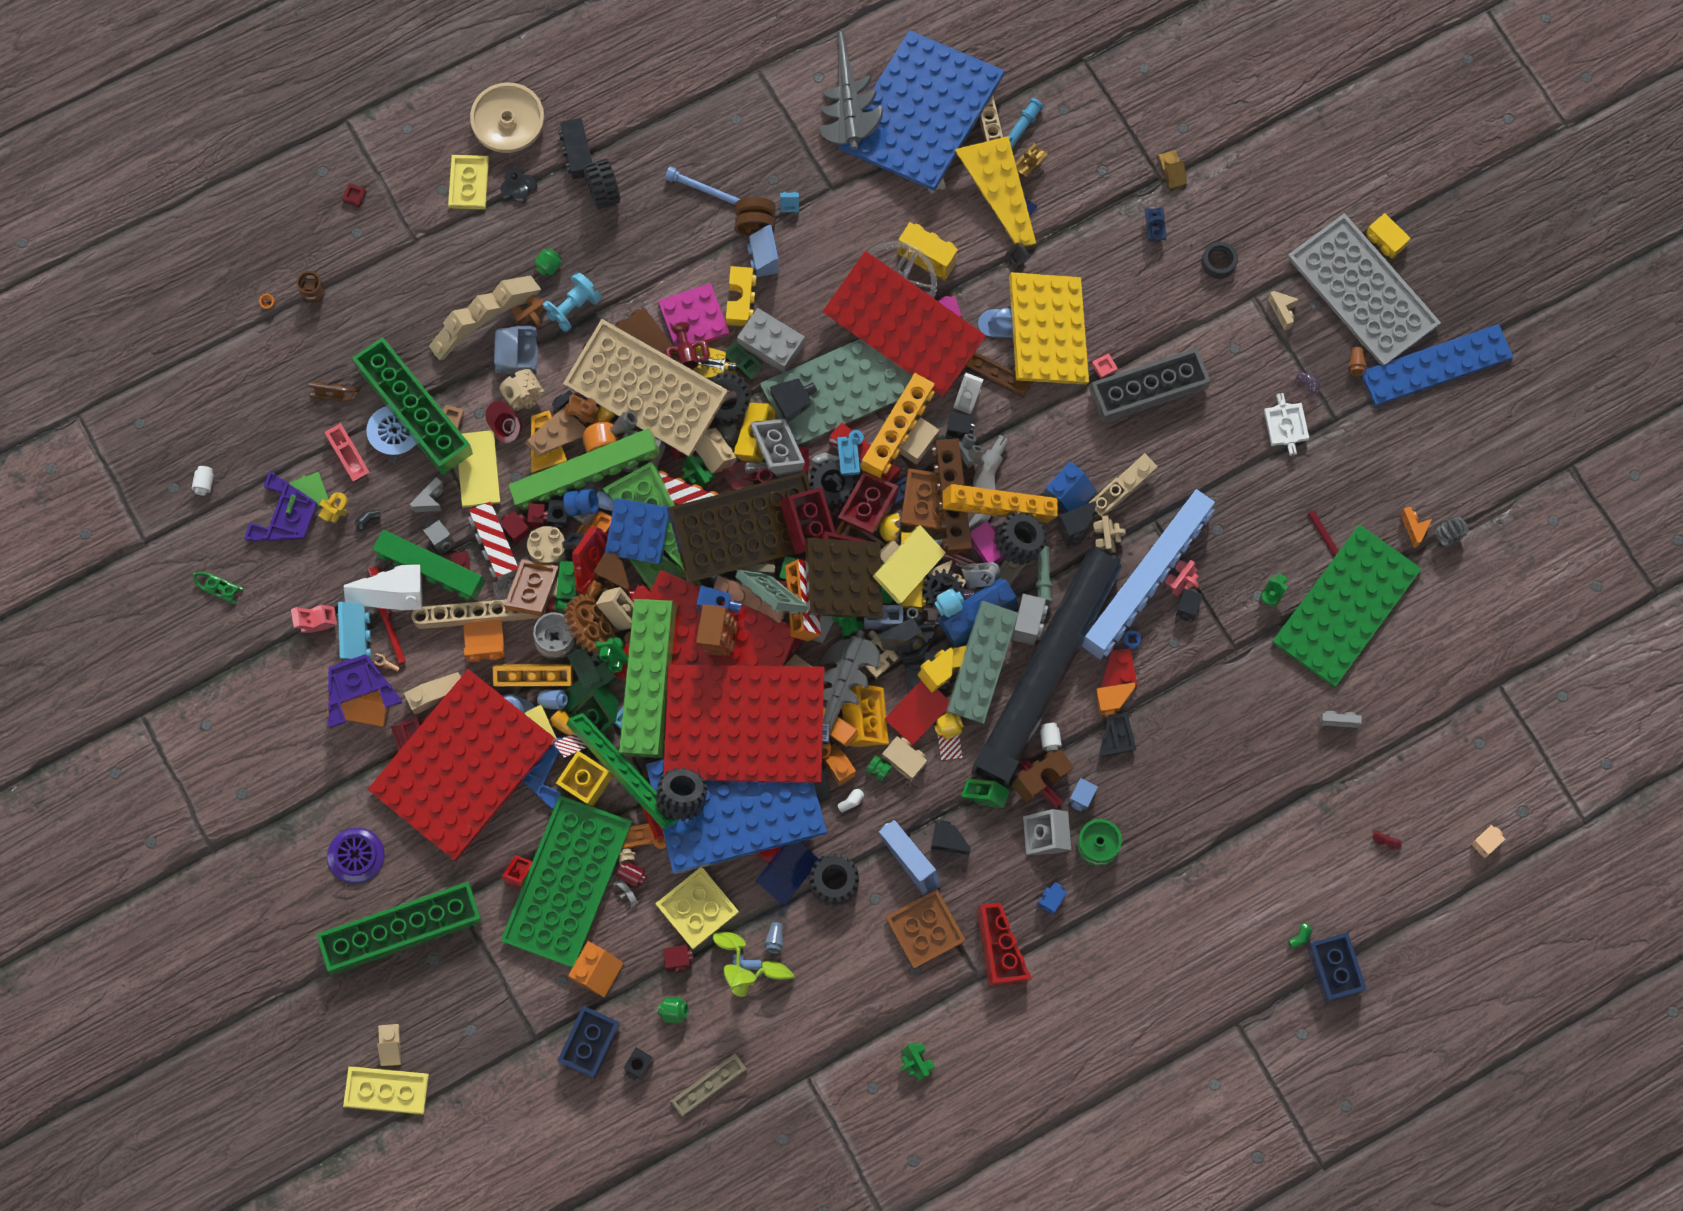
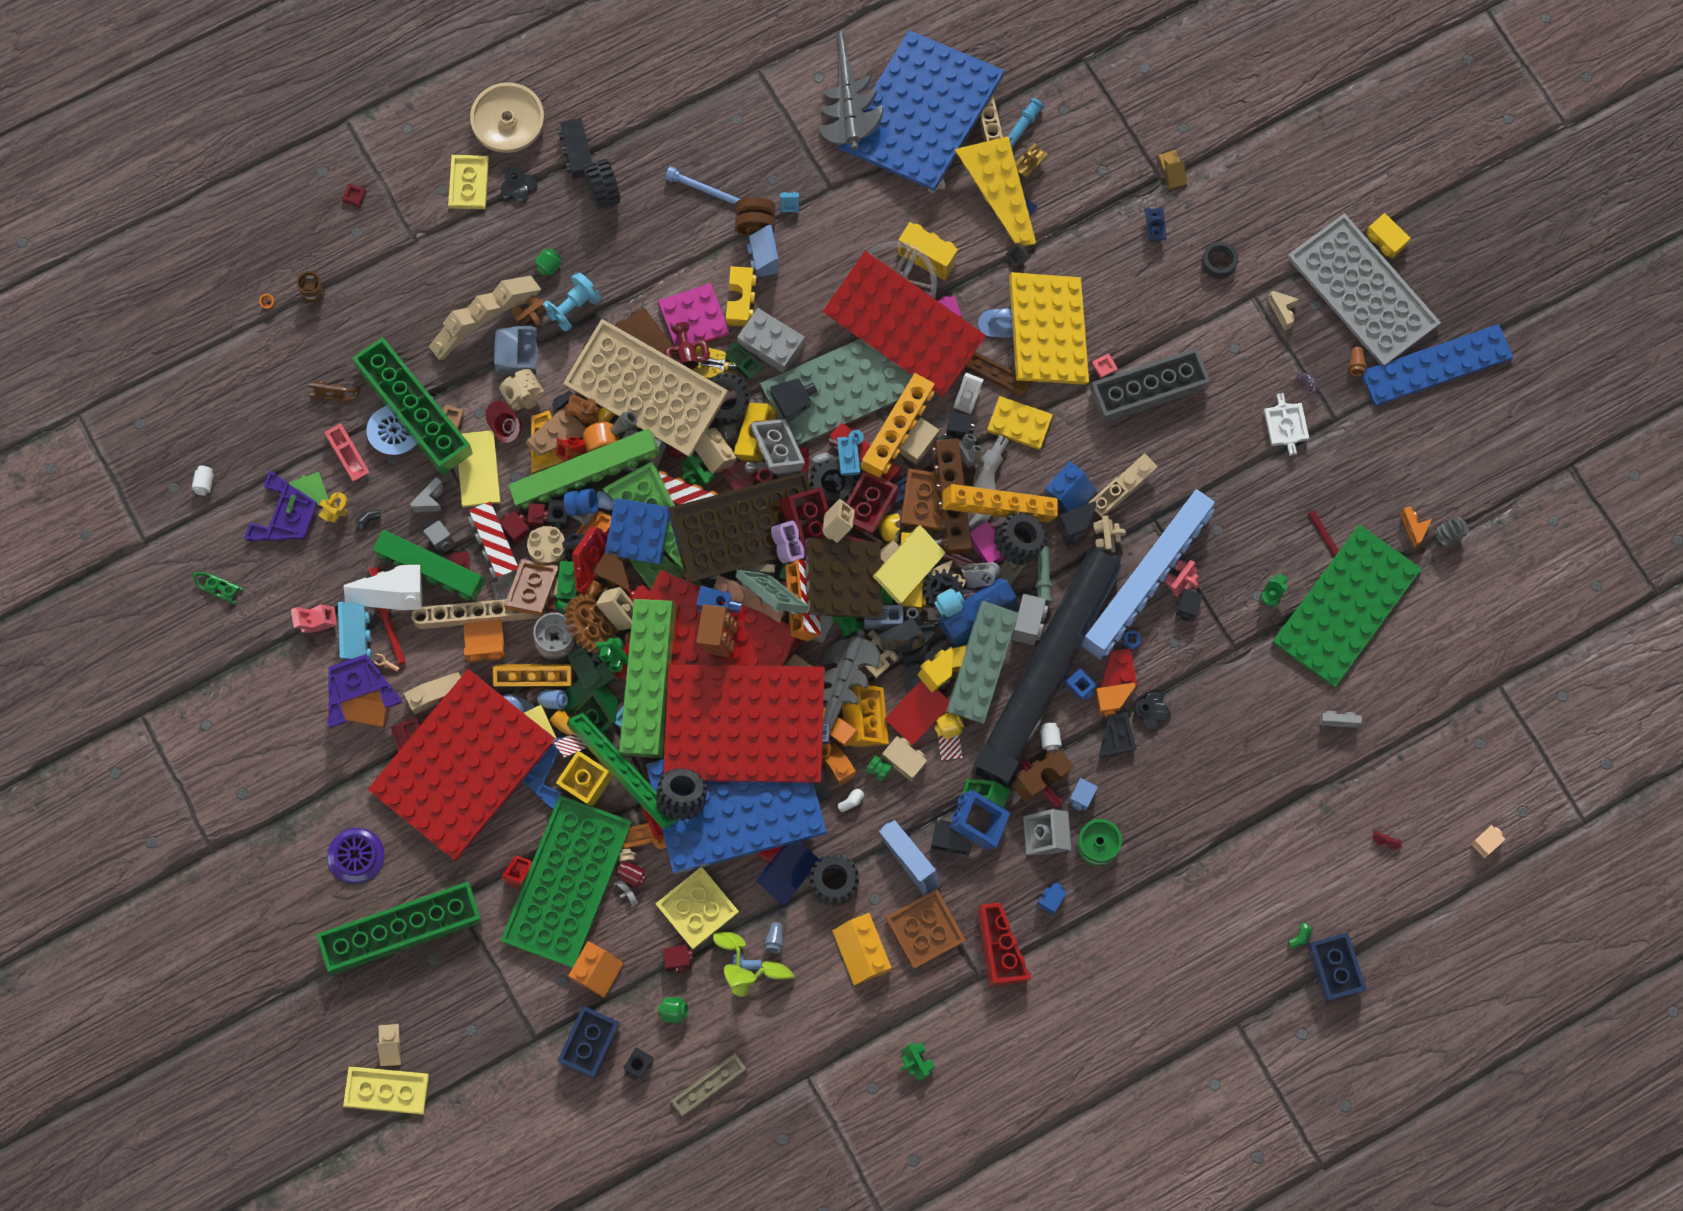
(570, 448): none -> red brick
(788, 545): none -> lavender brick
(838, 521): none -> tan brick
(861, 949): none -> light orange slope
(996, 825): none -> blue window
(1019, 423): none -> yellow plate
(1077, 679): none -> blue brick
(1155, 710): none -> black plate

